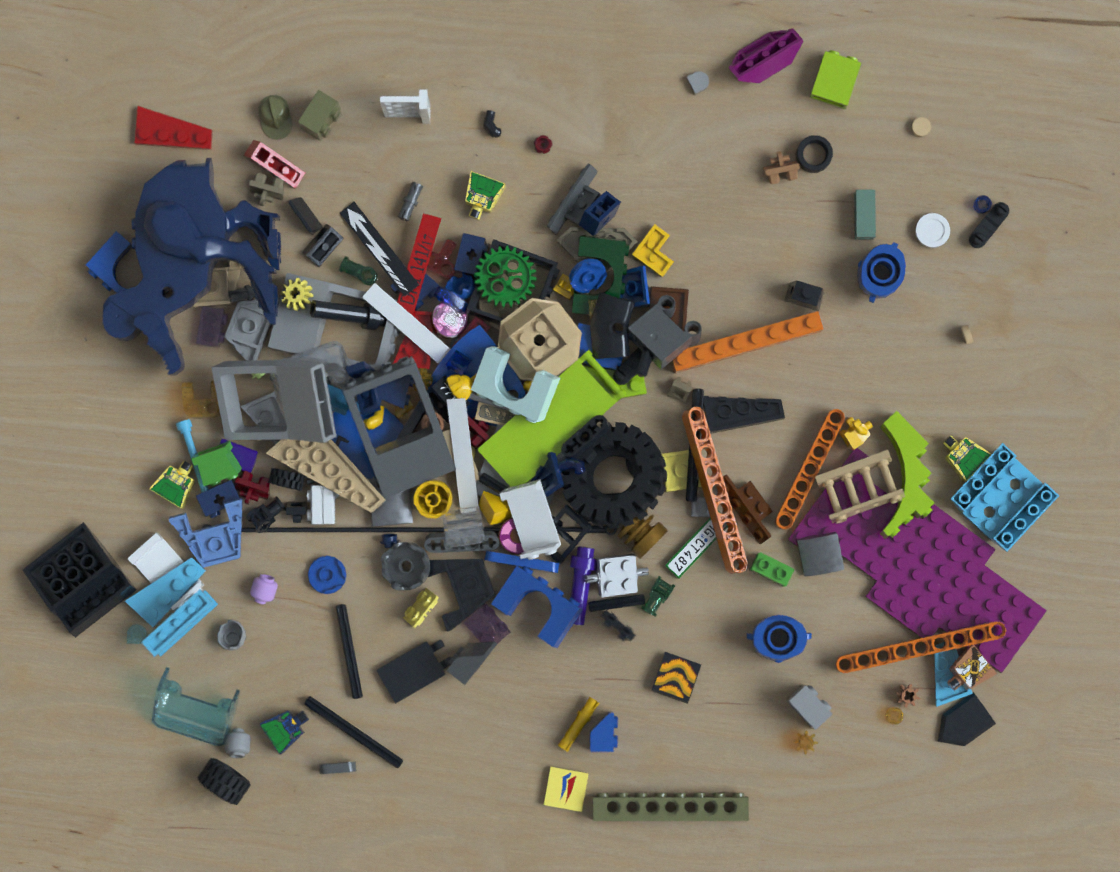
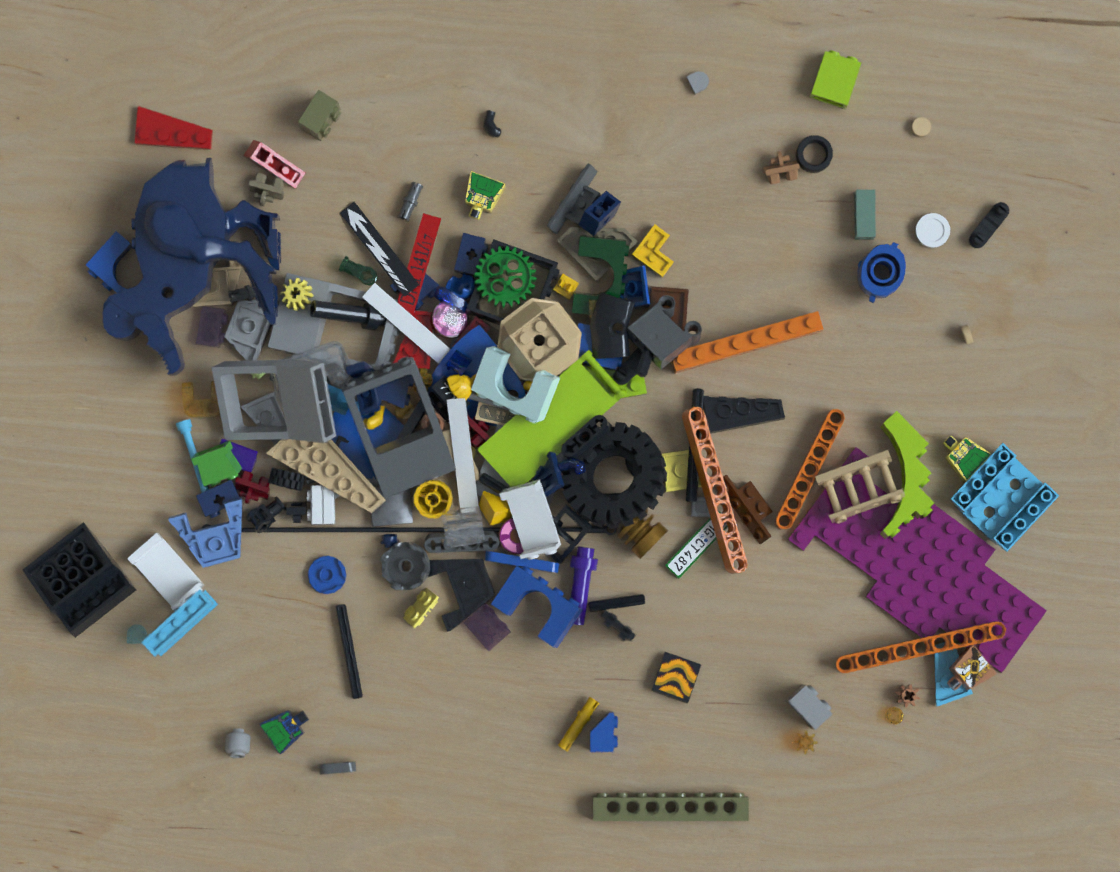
(158, 598): medium azure wing -> none
(175, 484): torso -> none
(190, 715): clear light blue windscreen -> none
(223, 781): black tyre -> none
(231, 635): light grey hair -> none
(263, 588): lavender head -> none
(275, 117): olive piece -> none
(305, 215): black slope -> none
(323, 245): black slope -> none
(353, 732): black axle -> none
(407, 106): white fence -> none
(413, 670): black tile -> none
(442, 260): clear red beam -> none
(469, 659): dark grey slope -> none
(542, 149): dark red plate -> none
(566, 789): light yellow tile -> none
(587, 275): blue tile -> none
(616, 575): plate -> none
(659, 595): clear green connector -> none
(680, 390): dark tan tile -> none
(766, 56): magenta wedge -> none
(772, 569): bright green hips -> none
(796, 638): blue piece -> none
(804, 295): black torso -> none
(820, 554): flat silver slope -> none
(856, 433): yellow piece -> none
(964, 722): black tile -> none
(983, 210): clear blue bush -> none

